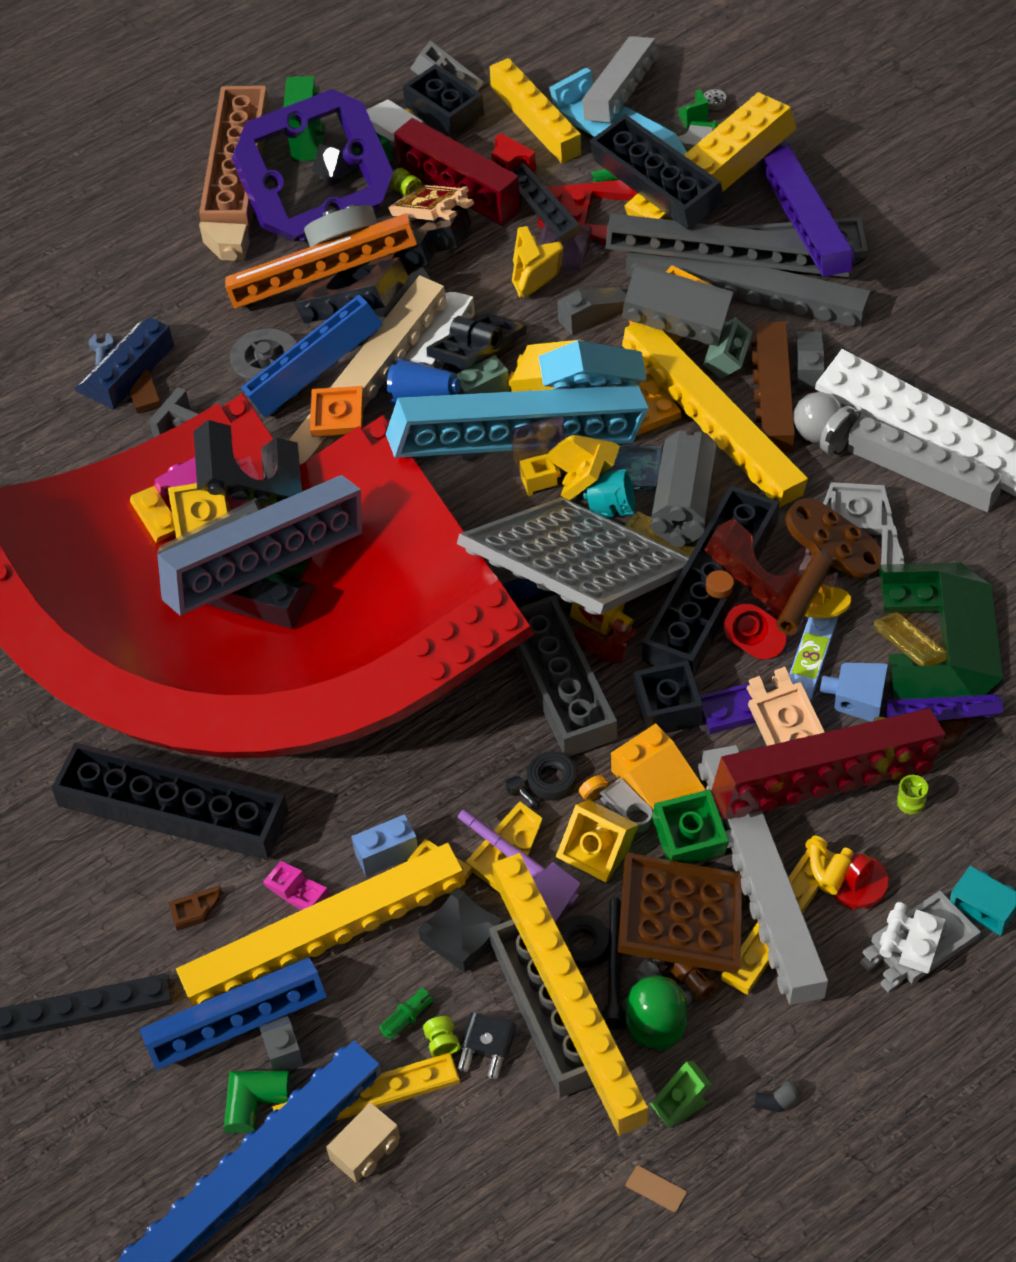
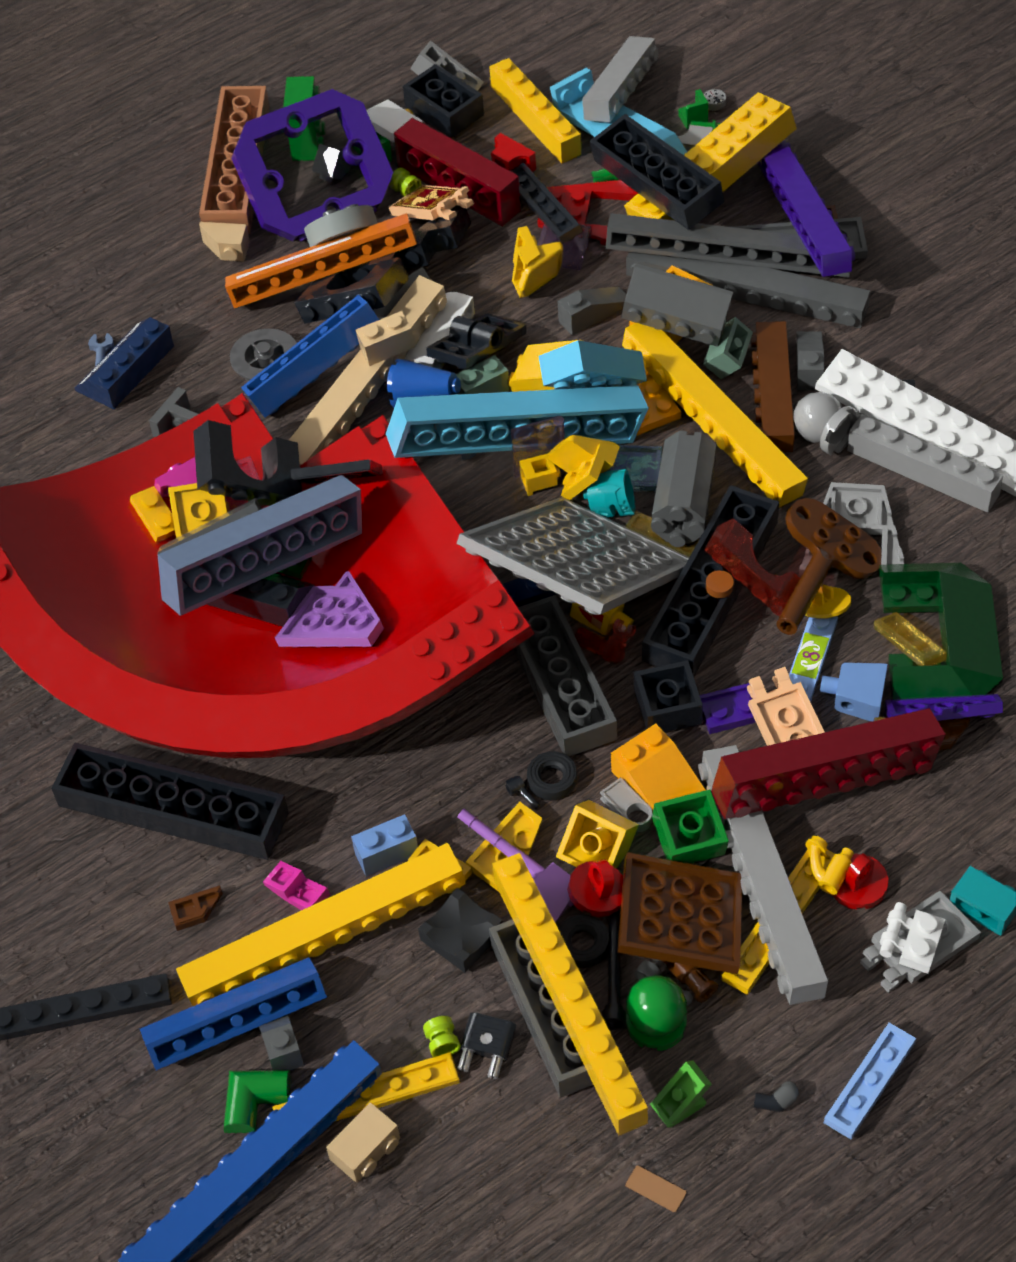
(144, 393): reddish brown tile -> none
(332, 618): none -> medium lavender wing
(336, 410): orange plate -> none
(349, 470): none -> black tile
(385, 338): none -> tan brick
(405, 1014): green axle -> none
(592, 787): light orange tile -> none
(596, 888): none -> red tile
(754, 631): red piece -> none
(869, 1081): none -> light blue plate
(912, 794): lime wheel -> none

